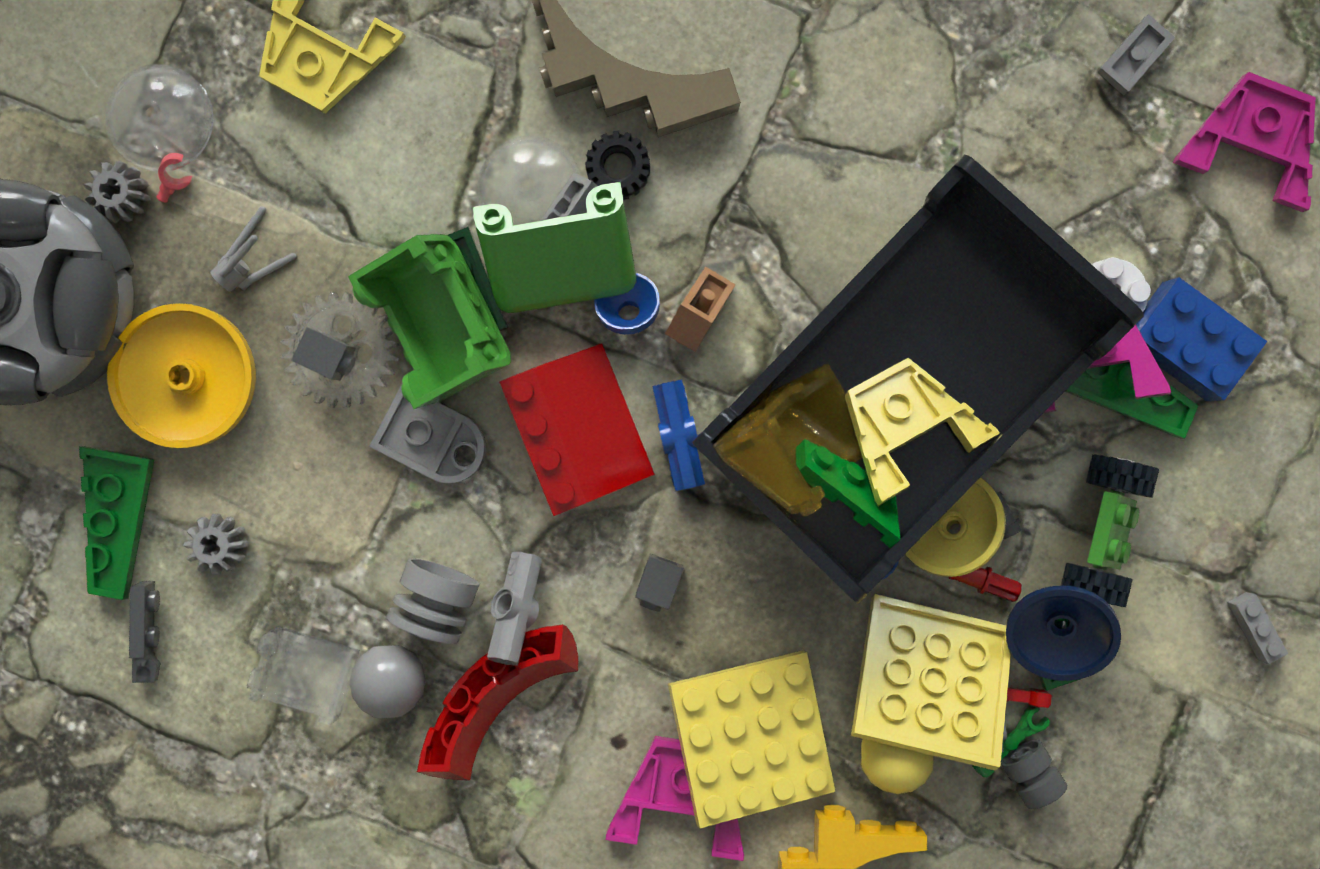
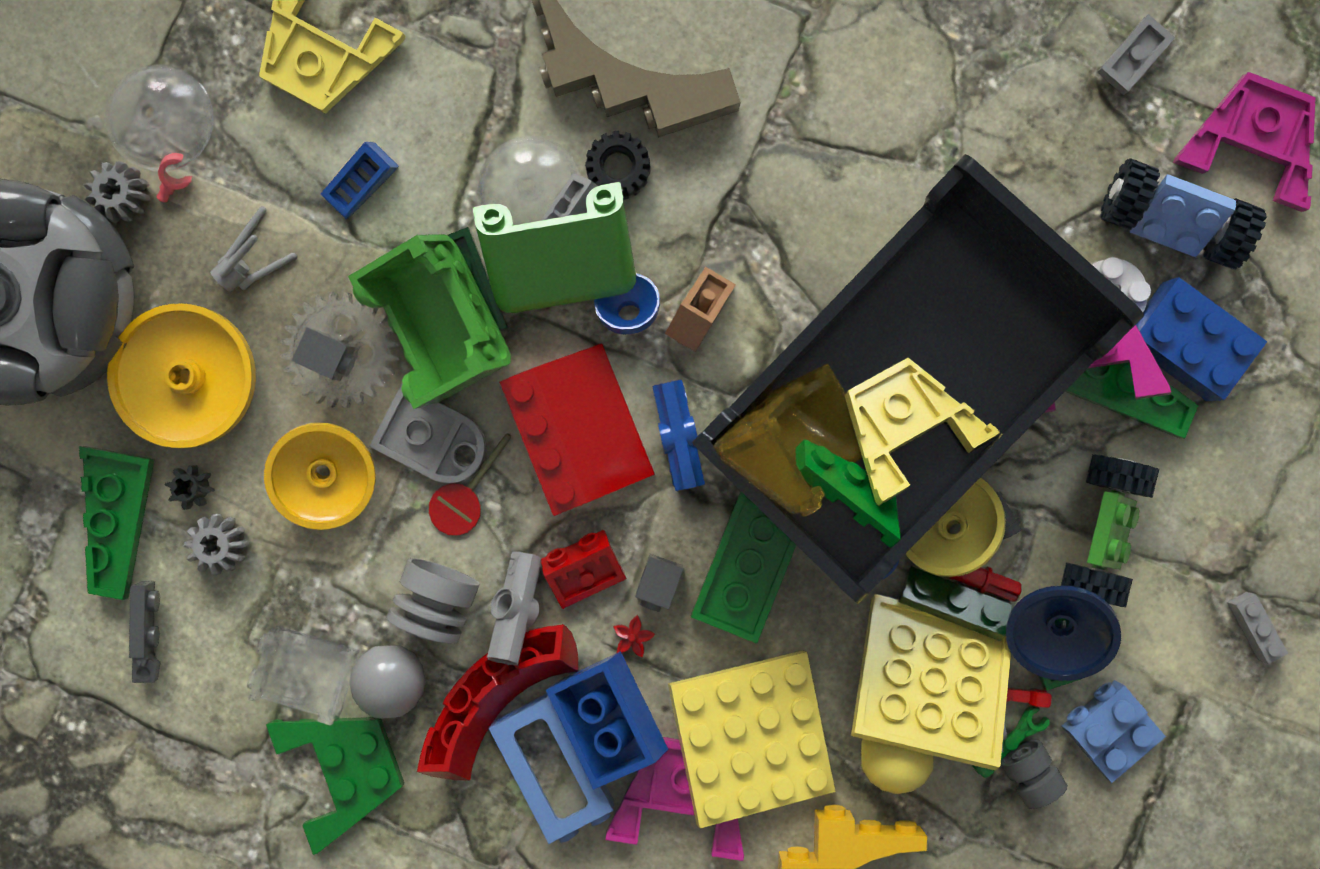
(198, 490): none -> pearl dark grey gear
(316, 499): none -> yellow dish
(355, 765): none -> green wing
(368, 188): none -> blue slope
(455, 506): none -> red piece
(554, 828): none -> medium blue piece
(582, 569): none -> red bracket
(607, 720): none -> blue brick
(633, 637): none -> red plant
(744, 573): none -> green plate
(955, 603): none -> dark green plate
(1113, 730): none -> medium blue plate
(1182, 215): none -> plate

